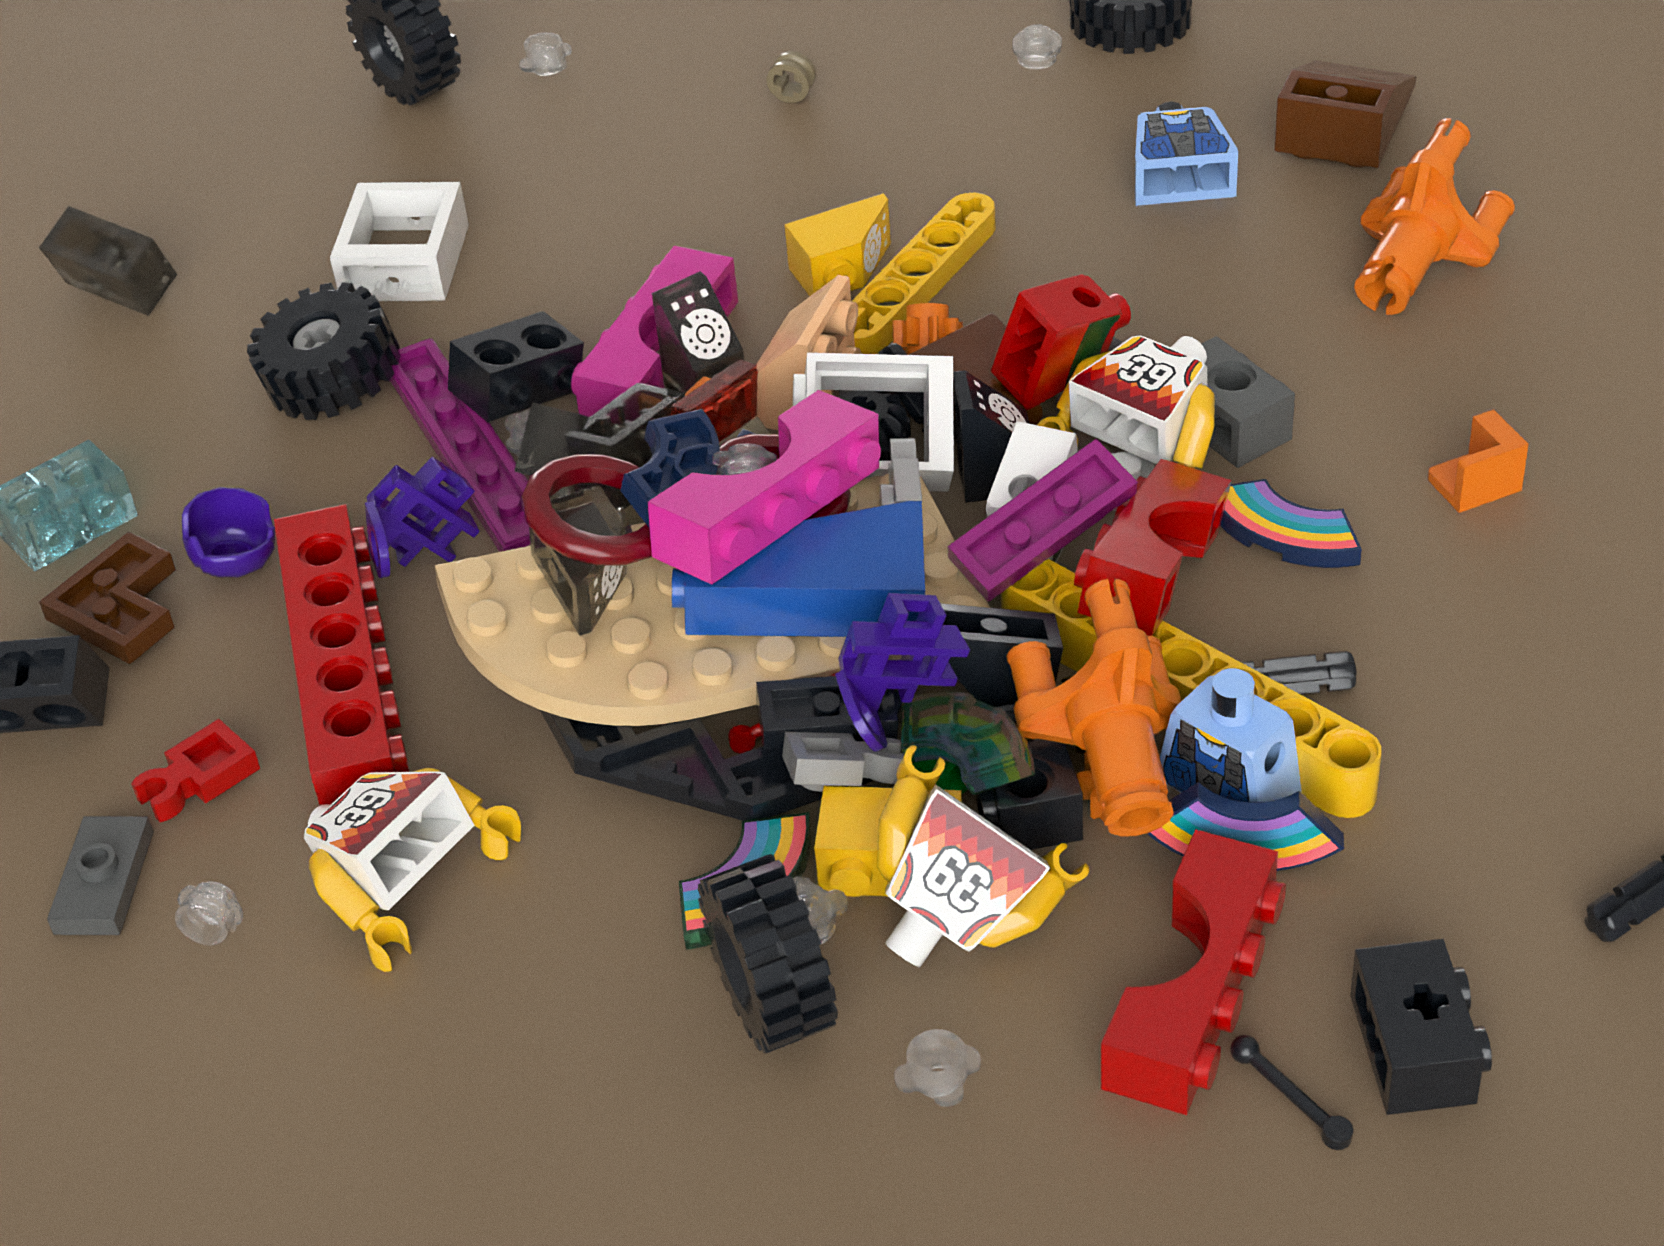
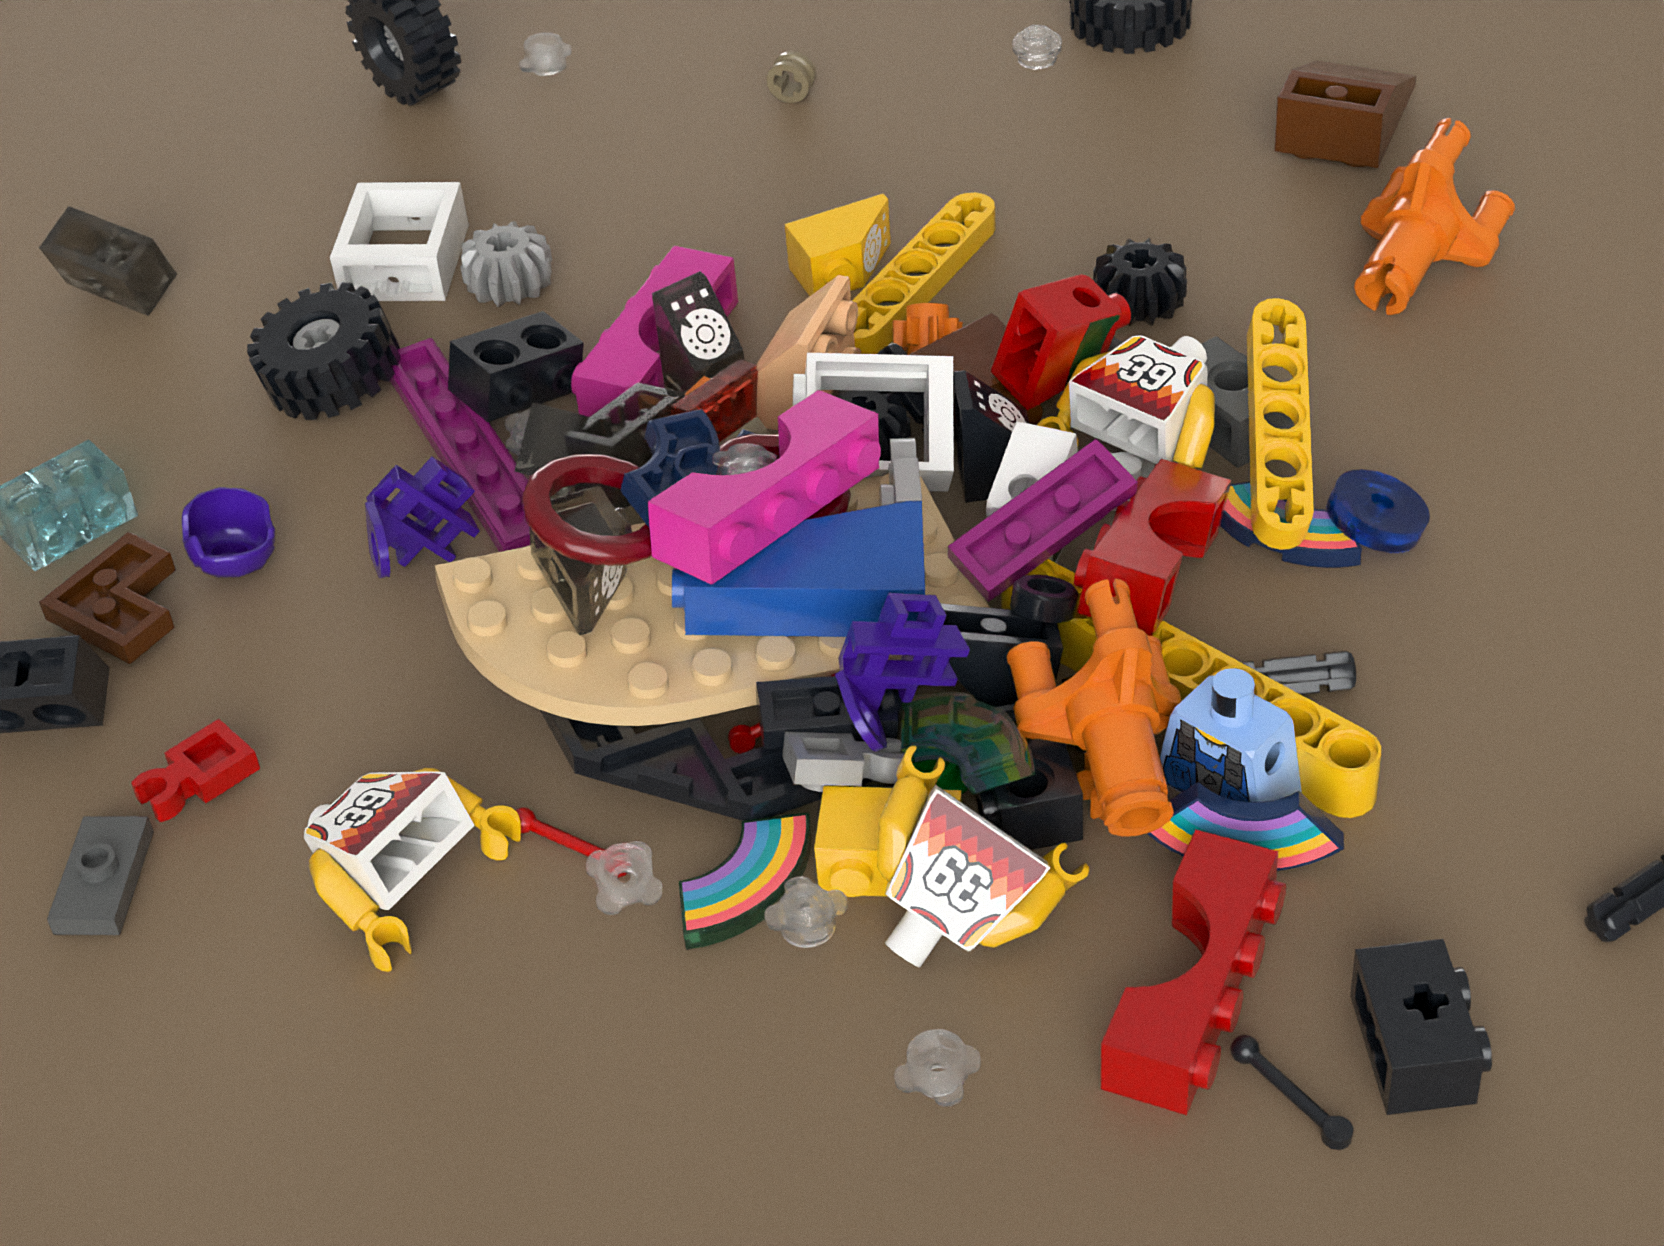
(208, 912): clear plate -> none
(335, 652): red brick -> none
(506, 263): none -> light grey gear
(530, 823): none -> red hinge
(624, 858): none -> clear plate
(768, 953): black bush -> none
(1044, 599): none -> black tile
(1146, 276): none -> black gear
(1183, 156): light blue torso -> none
(1272, 443): none -> yellow beam
(1378, 511): none -> clear blue piece
(1489, 469): orange panel -> none

